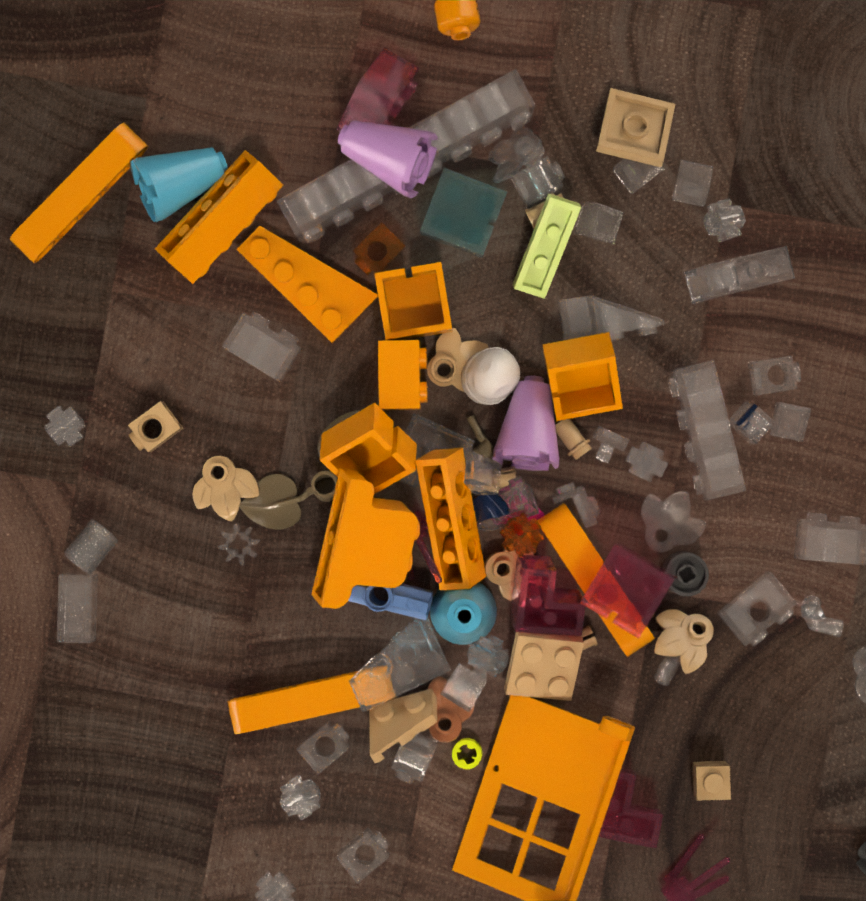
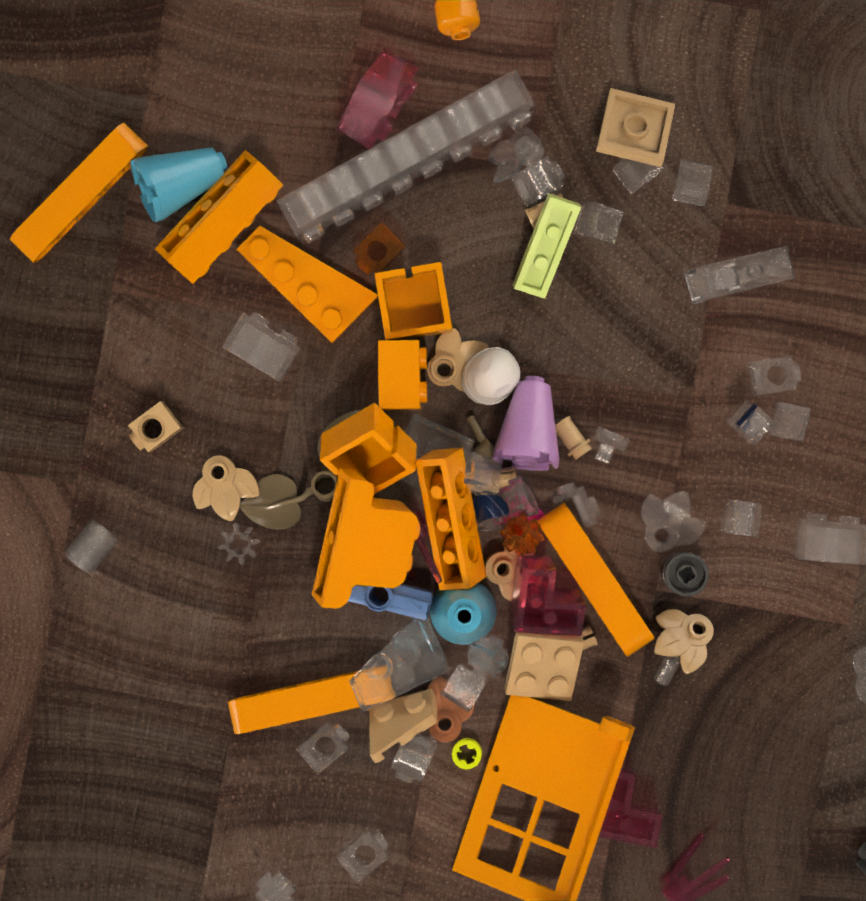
(65, 426): clear gear -> none
(77, 608): clear brick -> none
(300, 797): clear gear -> none
(390, 153): lavender cone -> none
(462, 212): clear light blue piece -> none
(582, 376): light orange piece -> none
(596, 315): clear slope -> none
(628, 587): clear pink piece -> none
(646, 461): clear gear -> none
(708, 430): clear brick -> none
(711, 780): tan brick -> none
(724, 220): clear gear -> none
(737, 612): clear brick -> none
(741, 518): none -> clear brick
(816, 618): clear arm -> none

